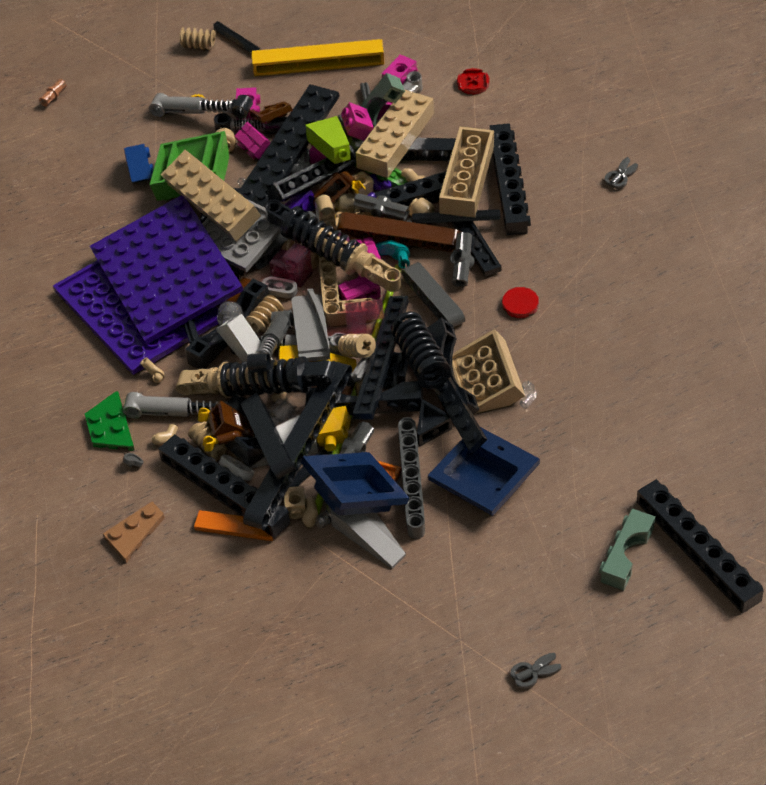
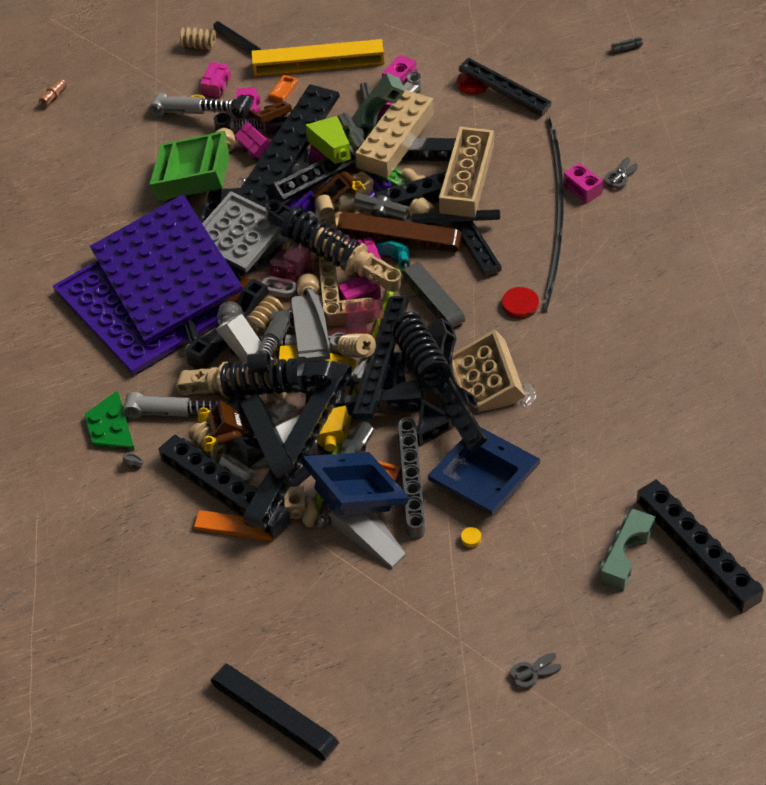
(130, 532): medium nougat wing -> none
(138, 163): blue brick -> none
(156, 373): tan arm -> none
(162, 437): tan arm -> none
(211, 195): tan brick -> none
(215, 80): none -> dark pink brick
(275, 712): none -> black beam
(283, 89): none -> orange tile
(308, 281): none -> tan head
(357, 121): dark pink brick -> none
(462, 259): dark grey piece -> none
(471, 537): none -> yellow tile
(505, 86): none -> black plate
(509, 181): black brick -> none
(560, 215): none -> dark grey piece
(583, 183): none -> dark pink brick
(627, 44): none -> dark grey axle

